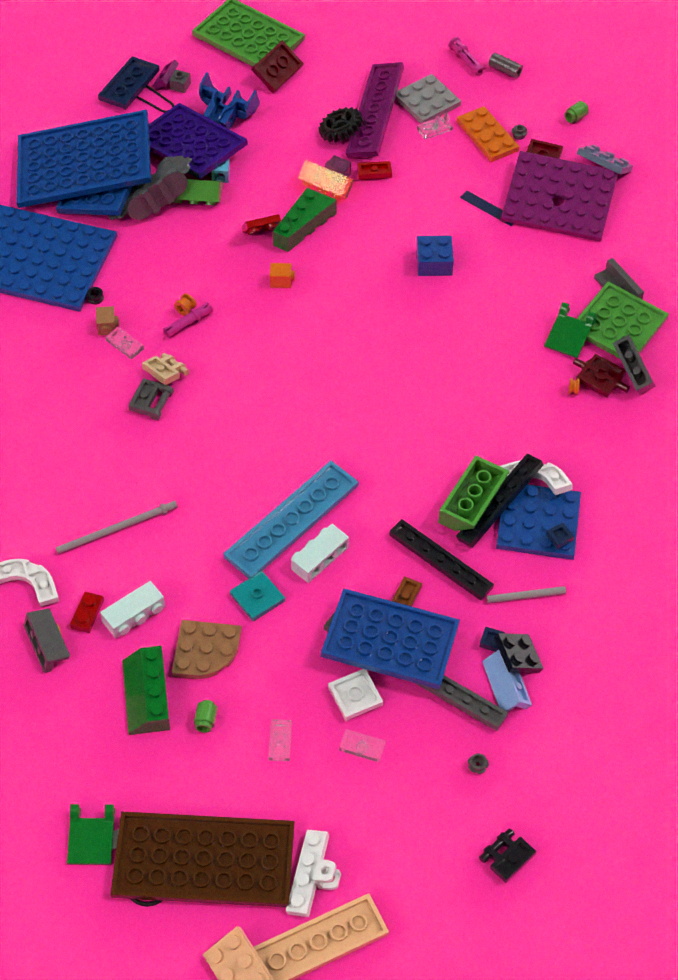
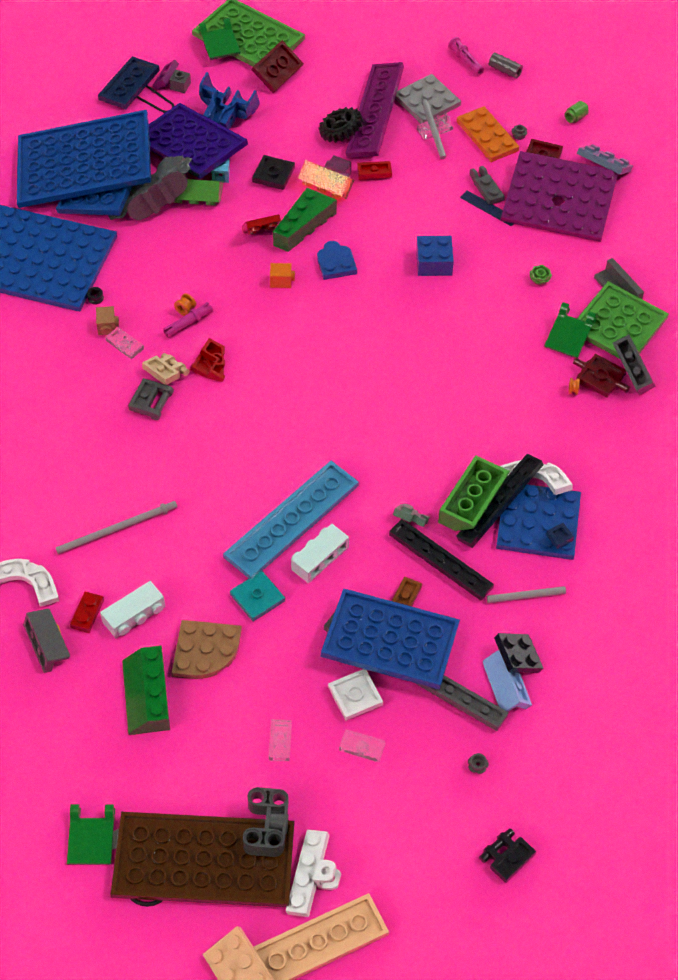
(205, 716): bright green brick -> none
(210, 361): none -> red slope
(219, 42): none -> green flag
(273, 172): none -> black plate
(275, 823): none -> dark grey beam
(336, 261): none -> blue plate
(409, 514): none -> sand green plate
(433, 128): none -> light grey bar
(486, 186): none -> dark grey hinge
(488, 641): dark blue plate -> none
(540, 274): none -> bright green plate

